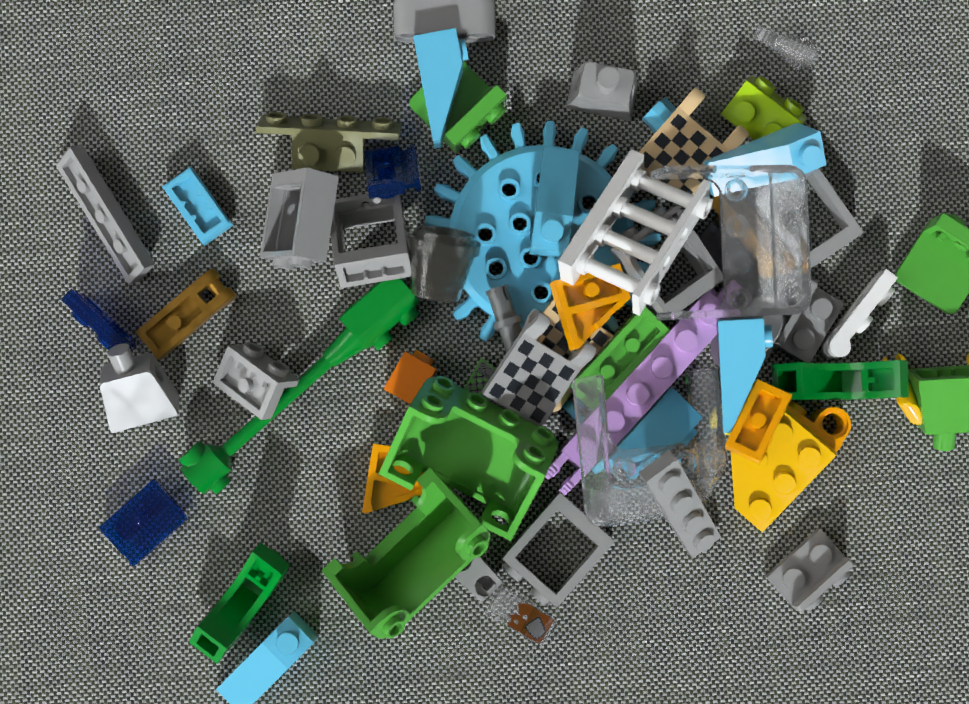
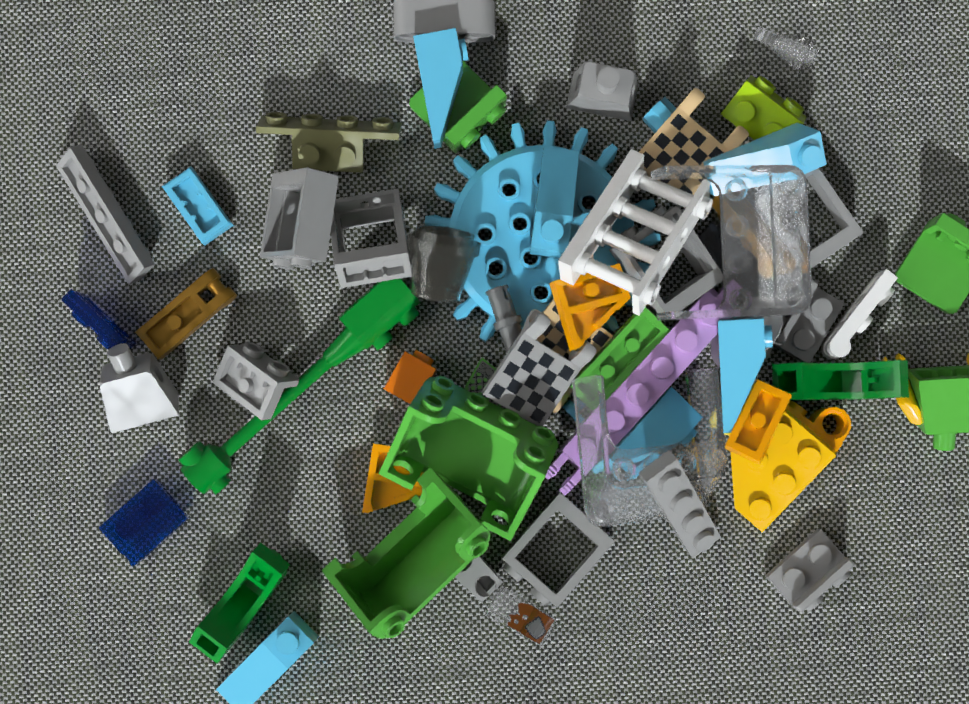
(391, 171): clear blue plate -> none

